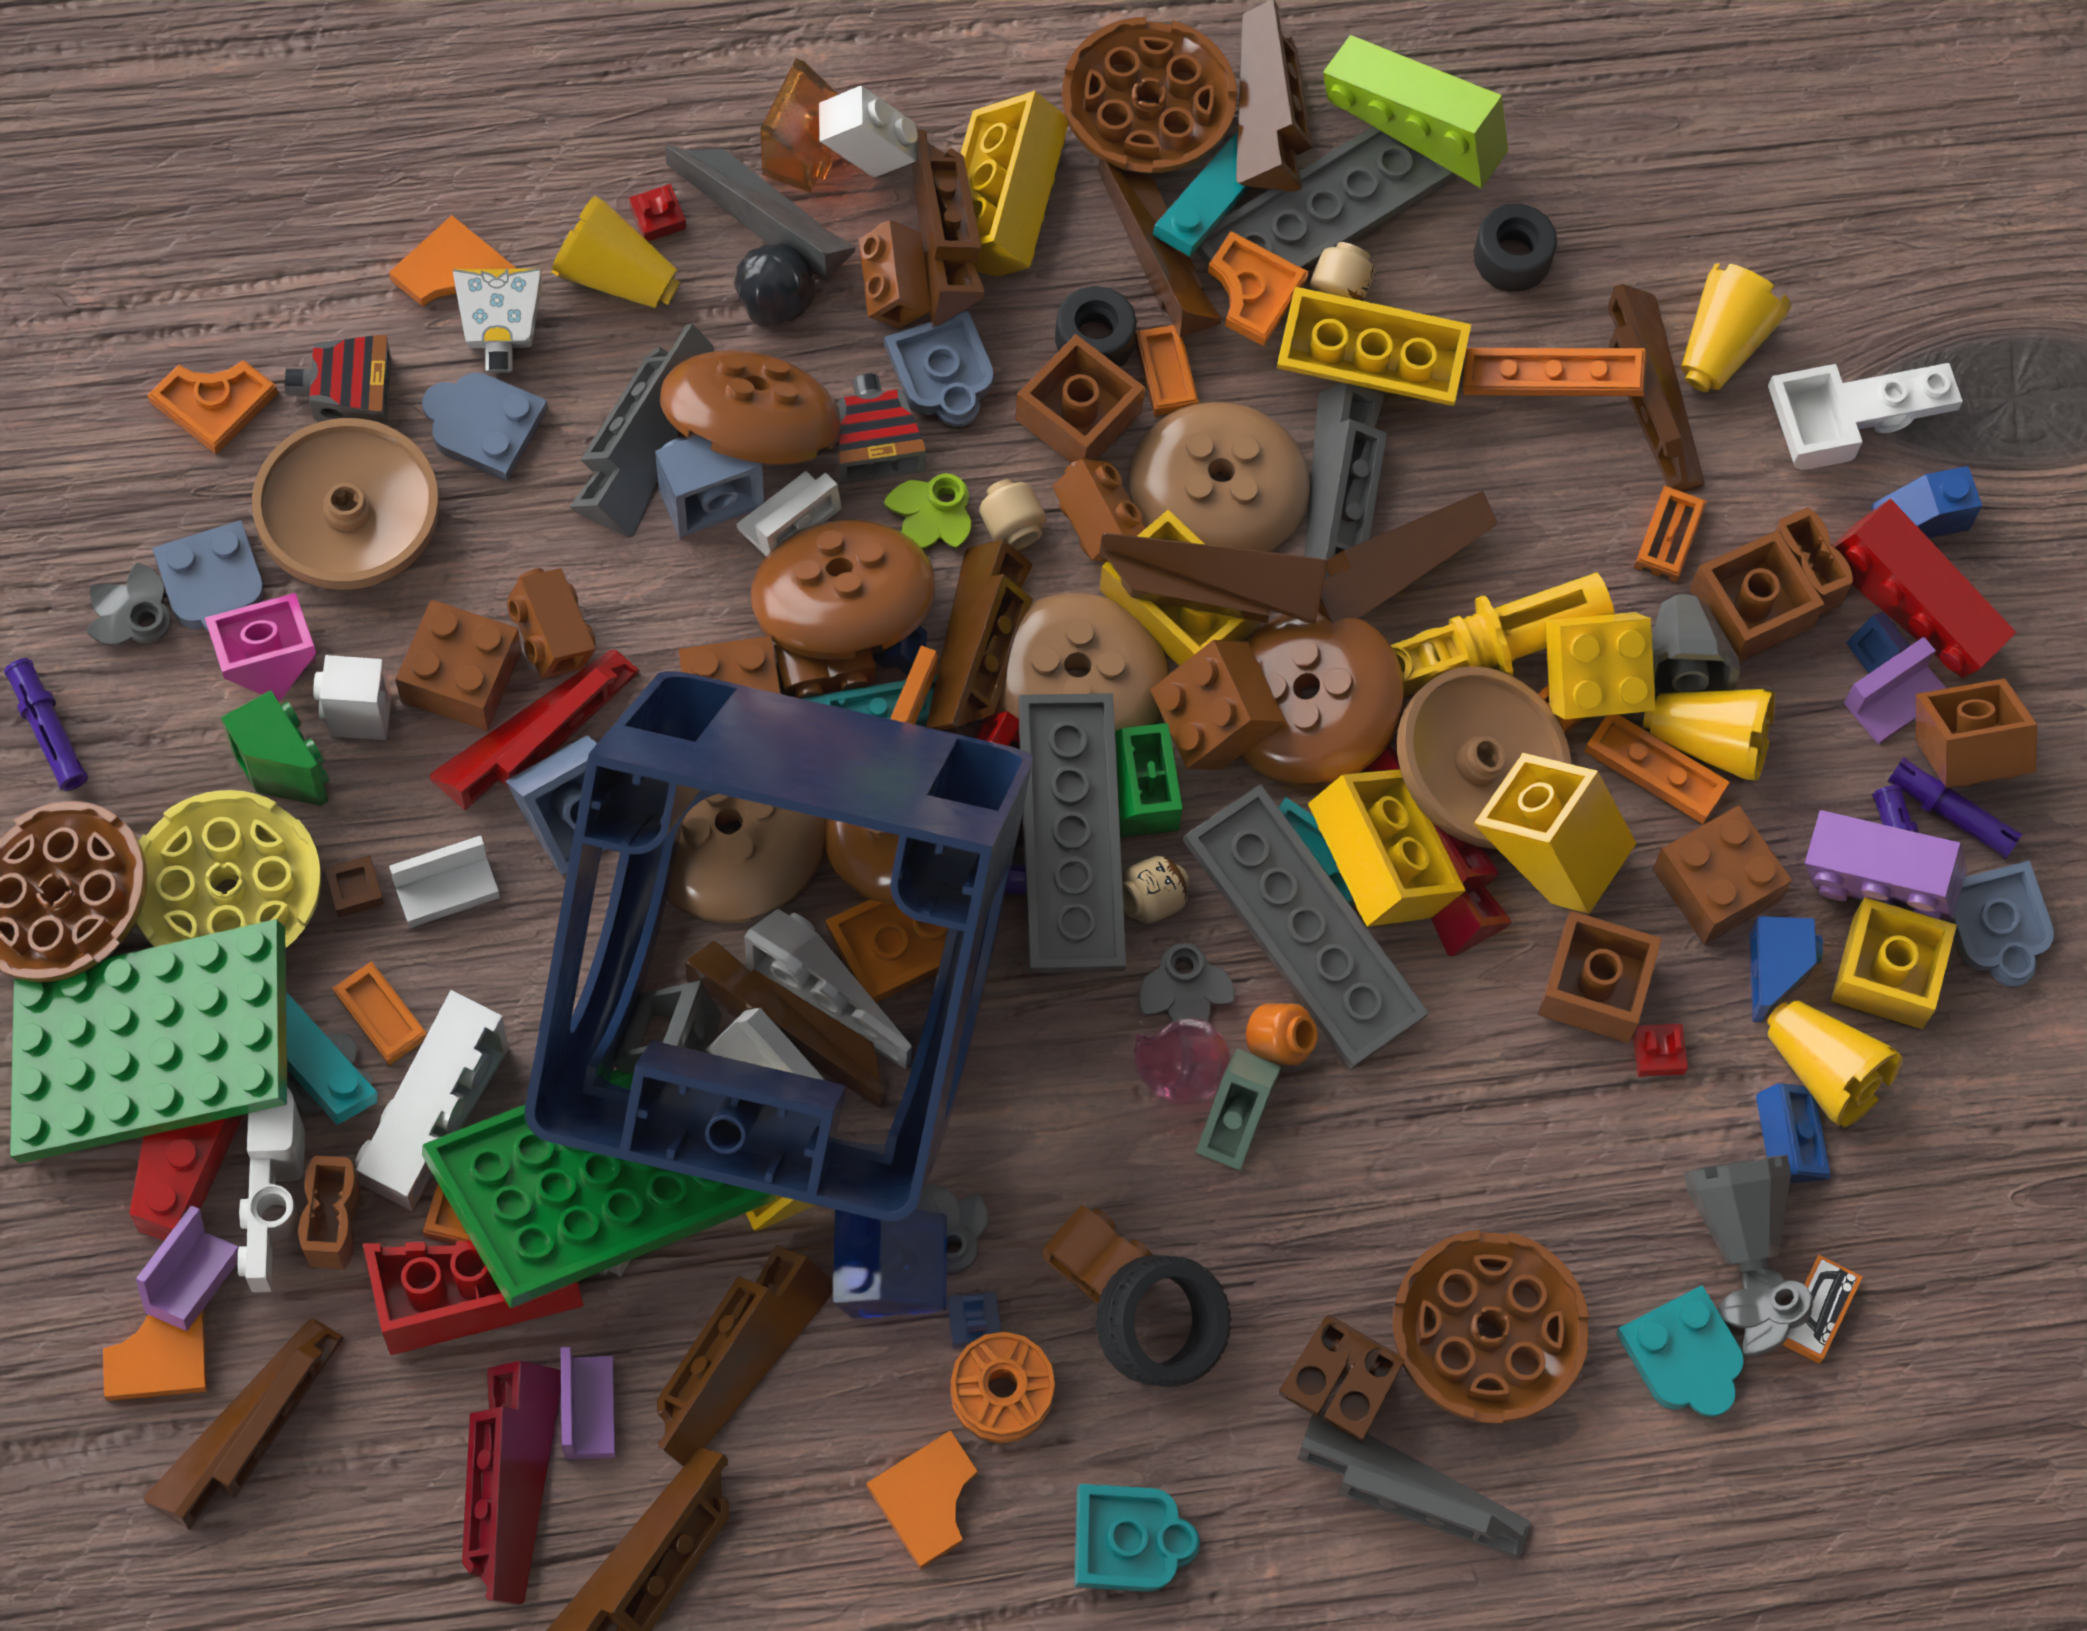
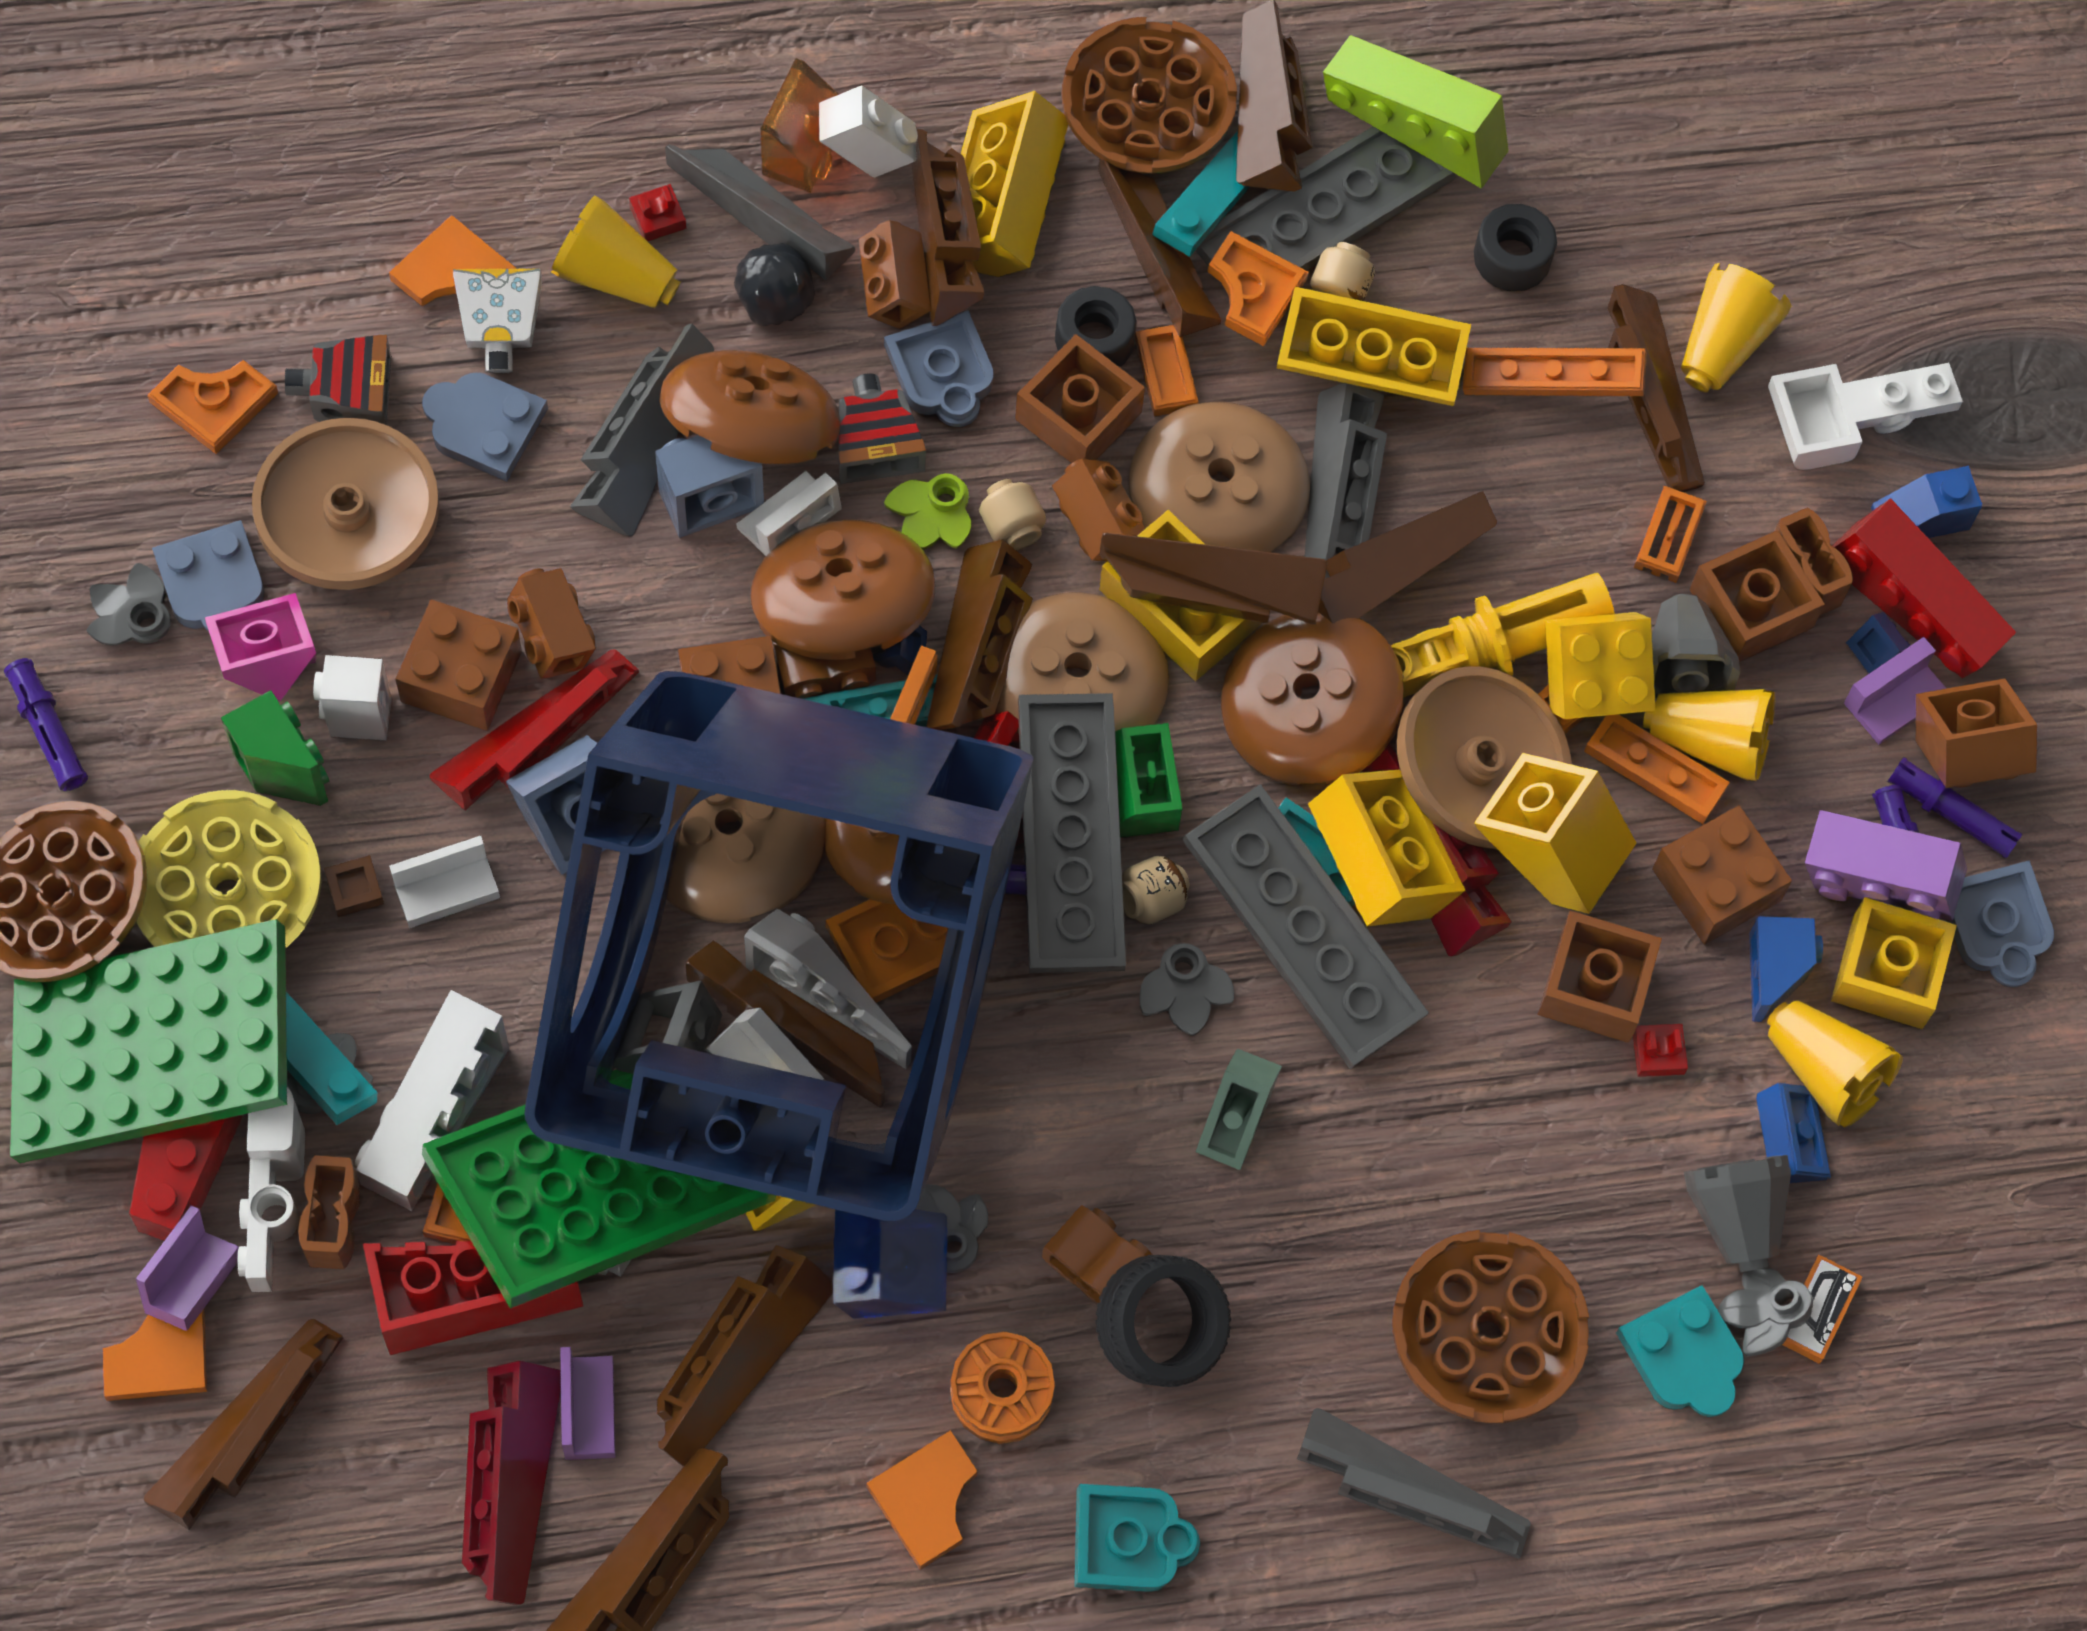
(380, 1013): orange tile -> none
(972, 1317): dark blue tile -> none
(1182, 1061): clear pink piece -> none
(1217, 705): dark orange brick -> none
(1281, 1033): orange head -> none
(1348, 1355): reddish brown hips -> none

